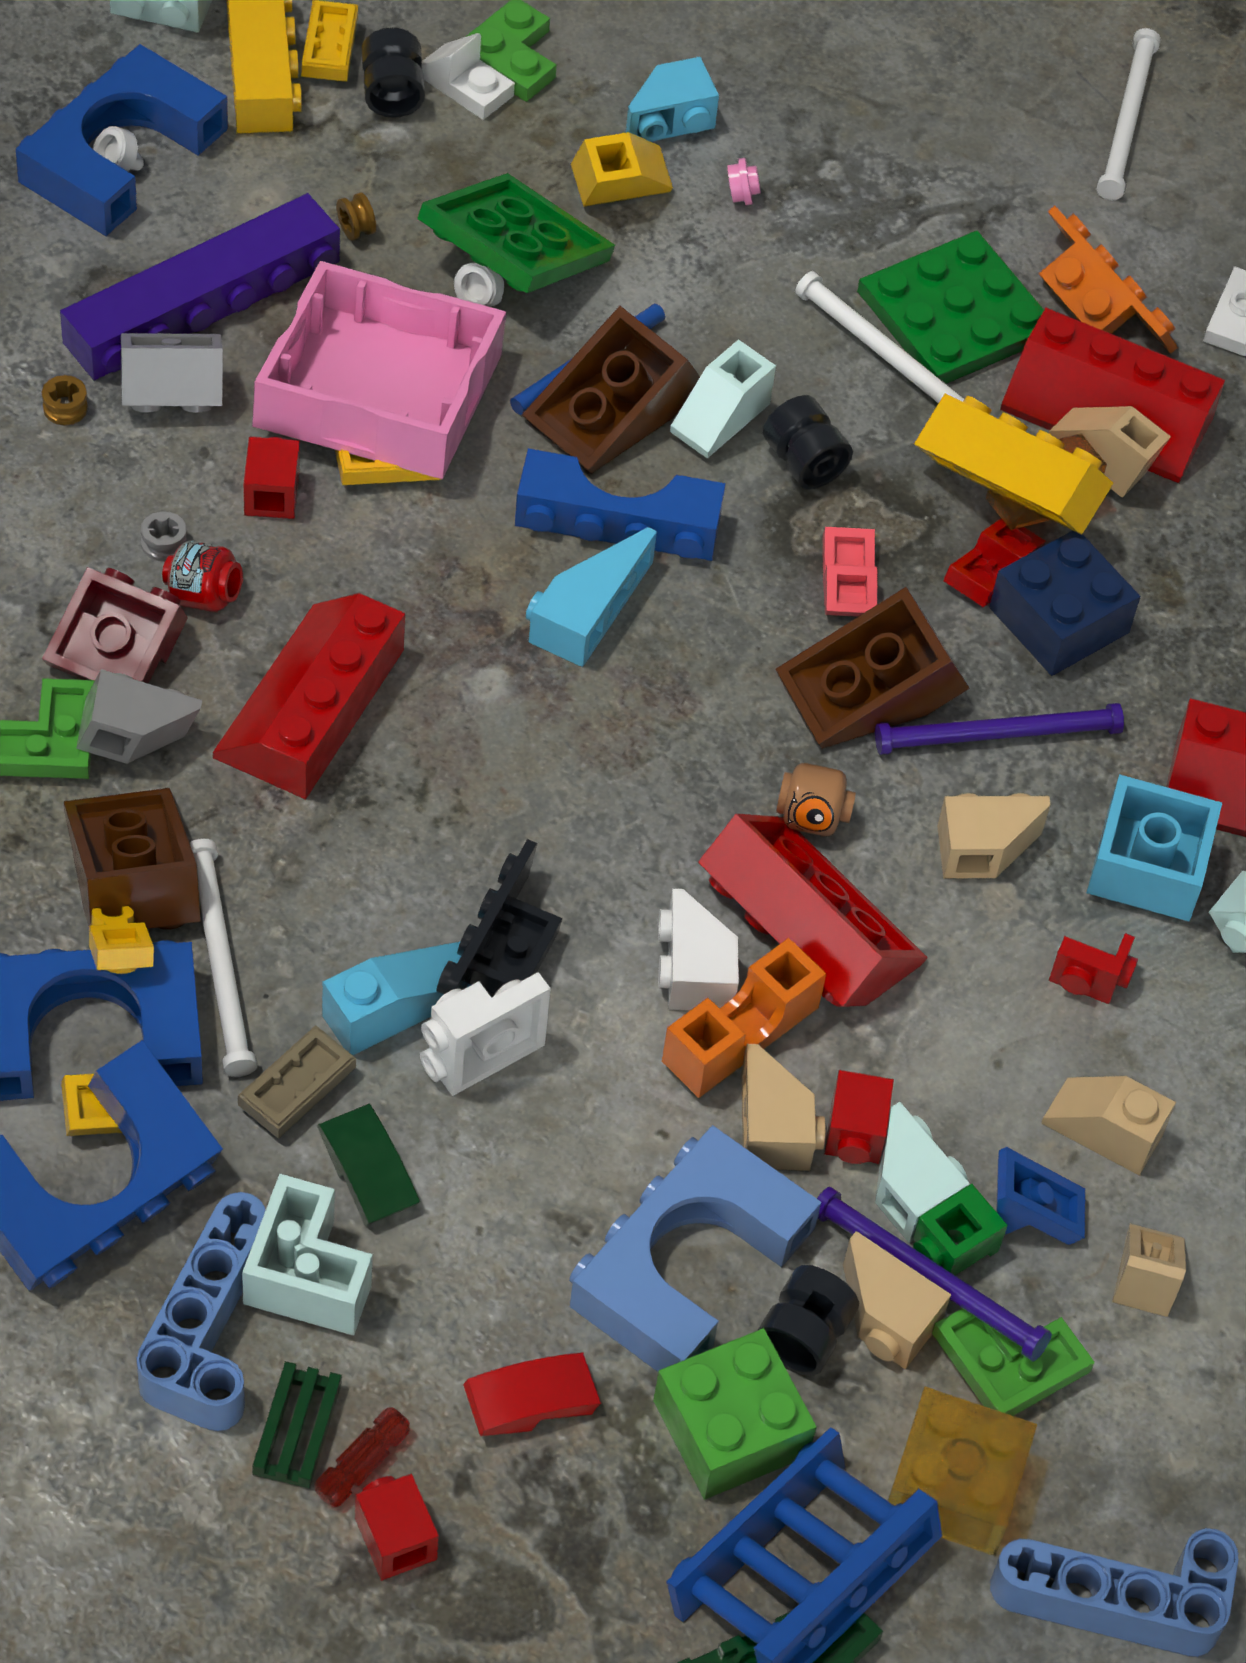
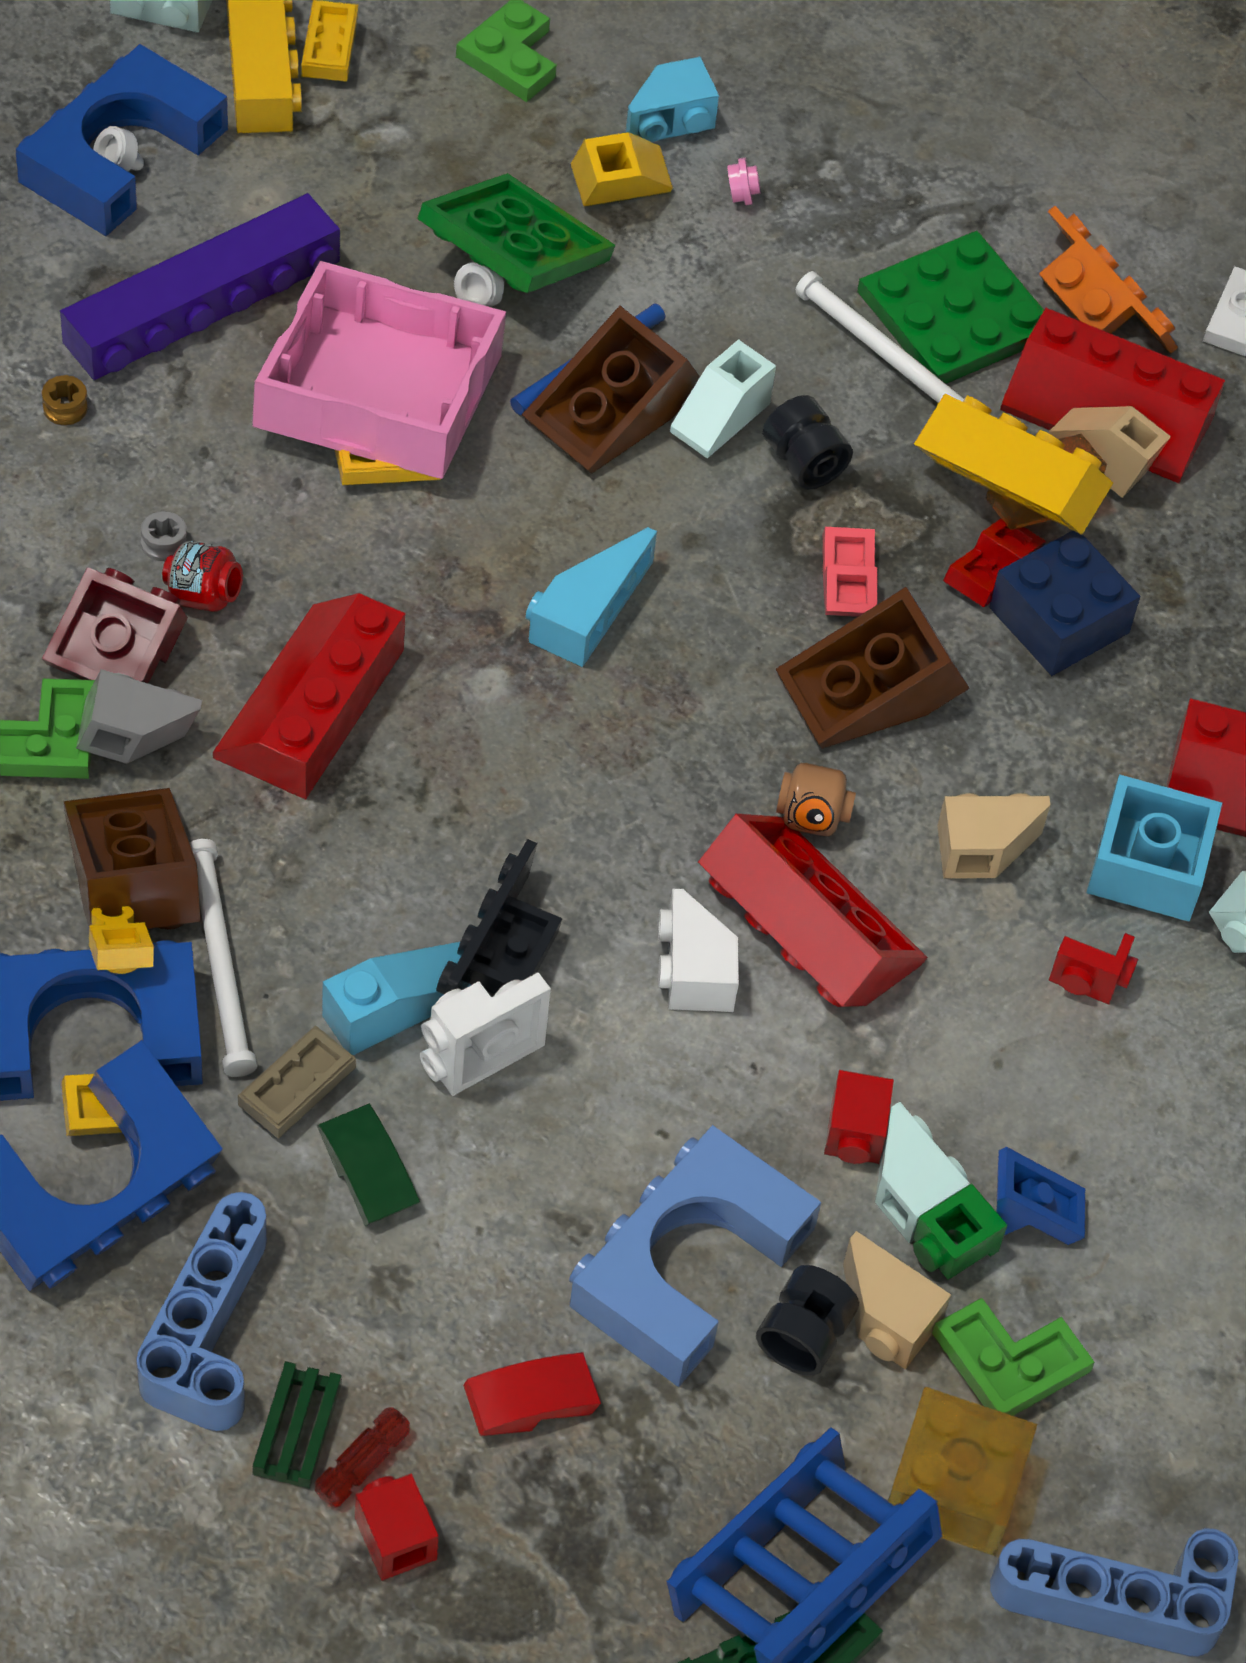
(171, 371): light grey brick -> none
(271, 477): red brick -> none
(297, 1269): light aqua brick -> none
(356, 216): pearl gold bush -> none
(393, 72): black wheel -> none
(465, 78): white slope -> none
(563, 501): blue arch -> none
(733, 1413): bright green brick -> none
(775, 997): orange arch -> none
(778, 1113): tan slope -> none
(1000, 728): dark purple bar -> none
(1031, 1339): dark purple bar -> none
(1111, 184): white bar -> none
(1111, 1117): tan slope -> none
(1150, 1270): tan slope -> none

